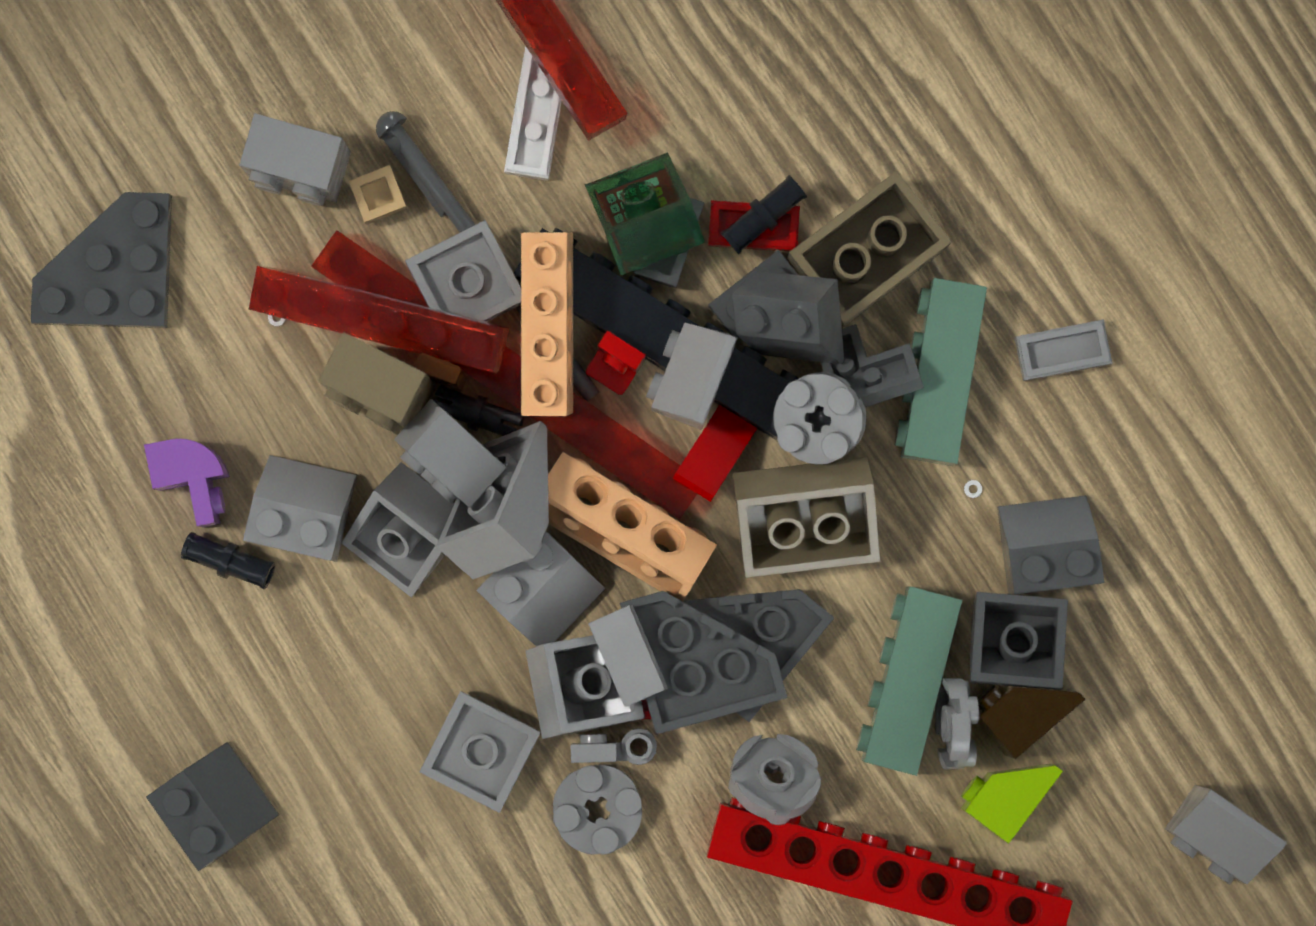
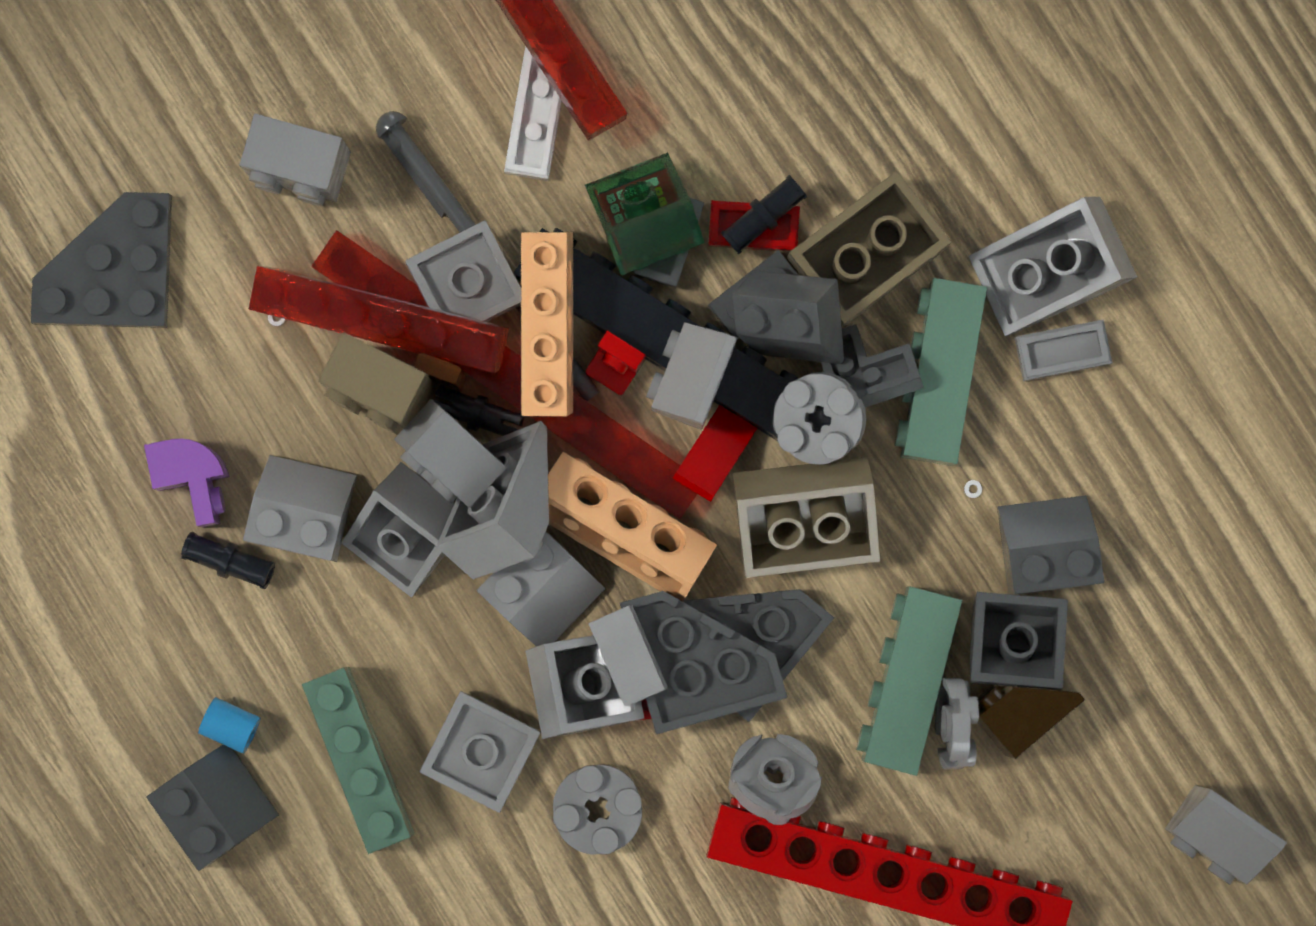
(229, 725): none -> dark azure piece
(358, 759): none -> sand green brick
(377, 194): tan plate -> none
(597, 749): light grey plate -> none
(1008, 797): lime slope -> none
(1053, 265): none -> light grey slope

